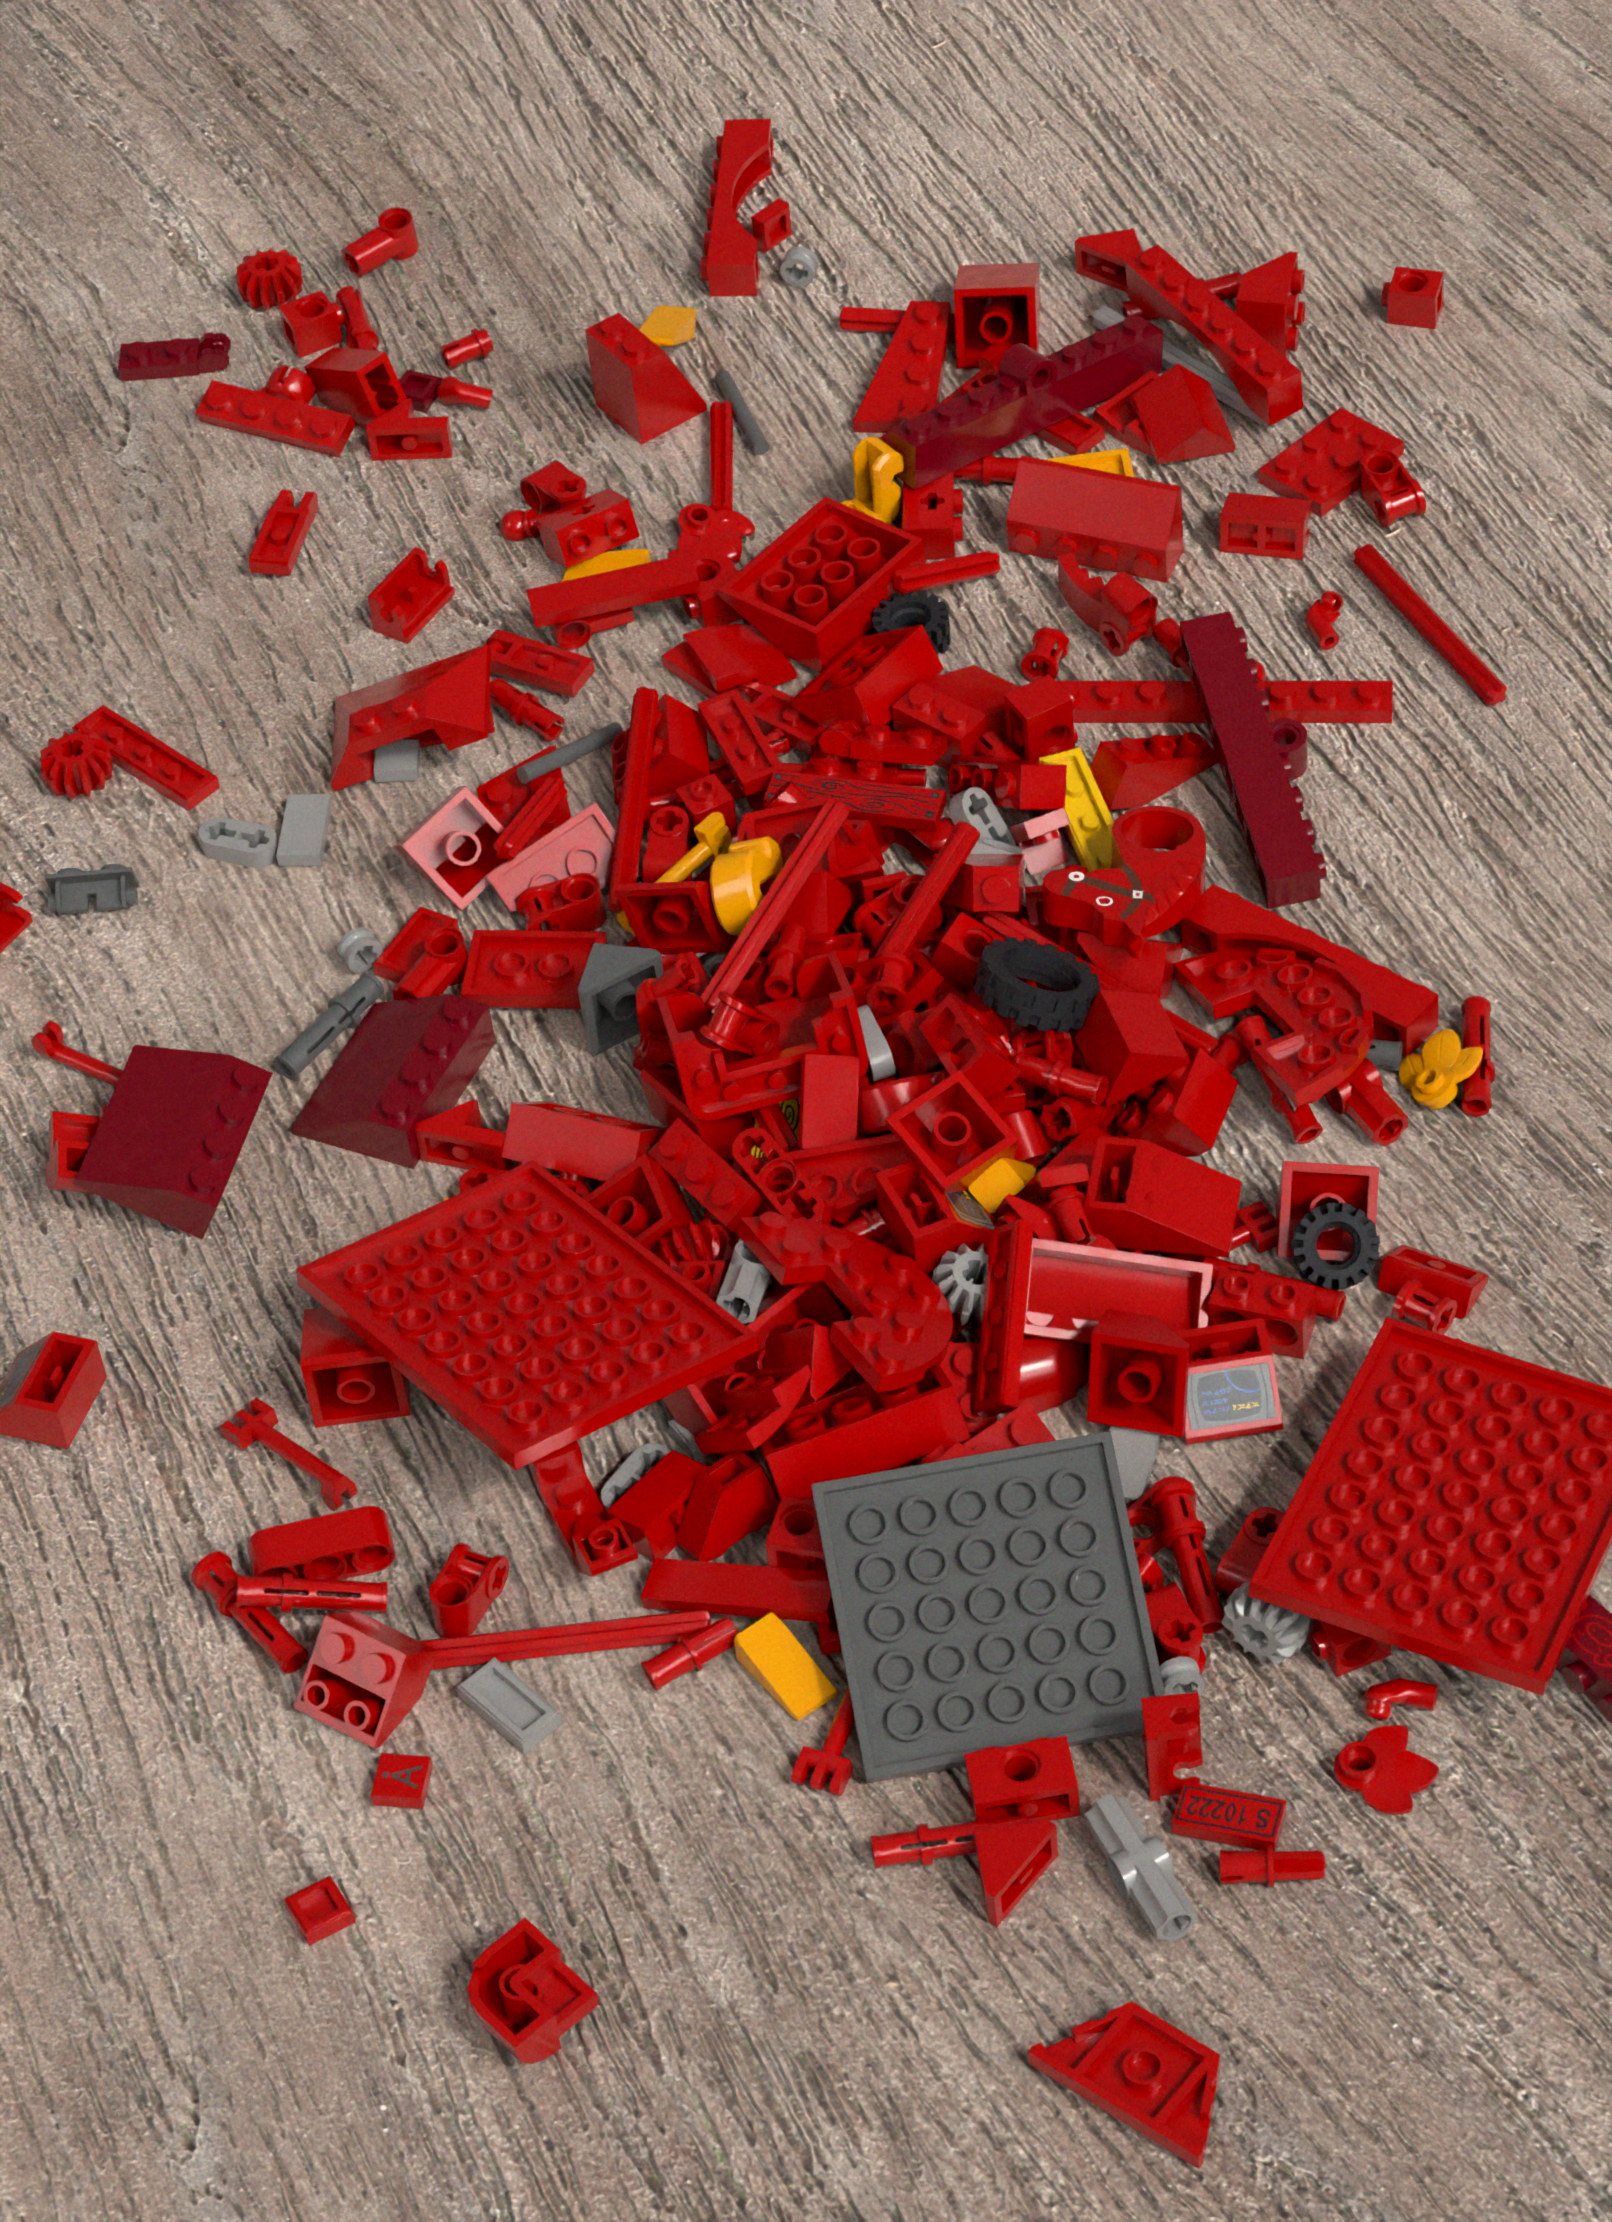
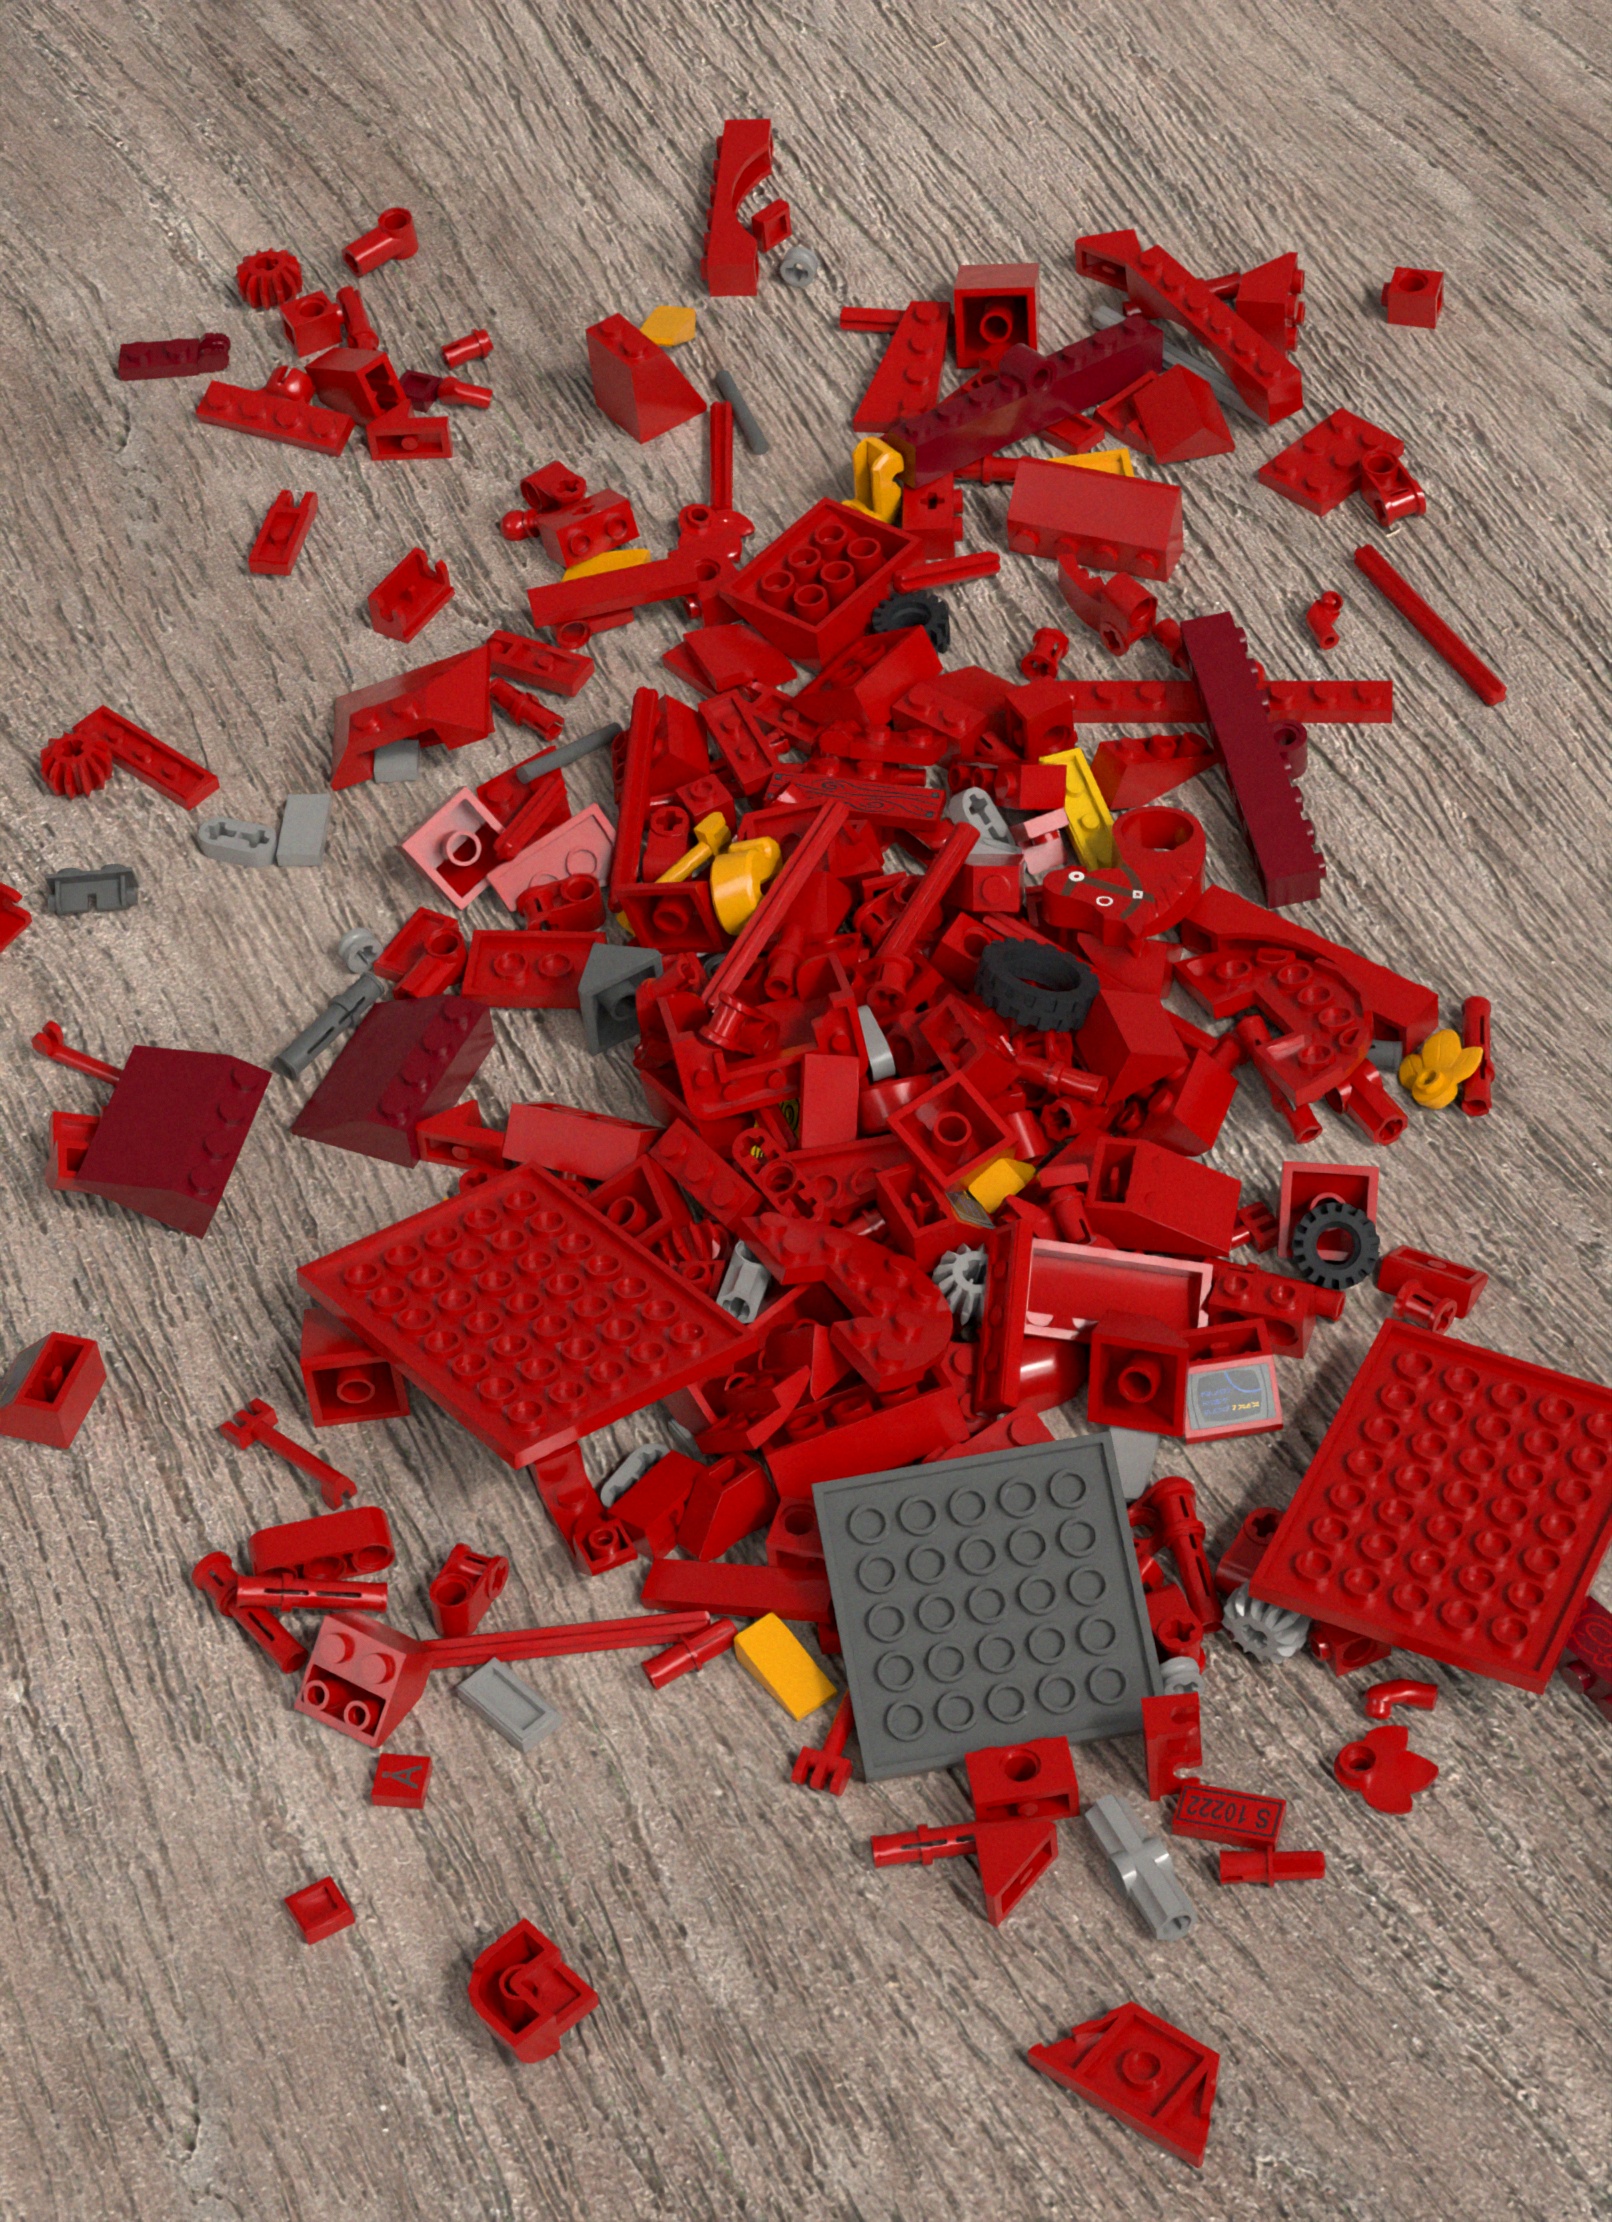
(1265, 525): red hinge -> none

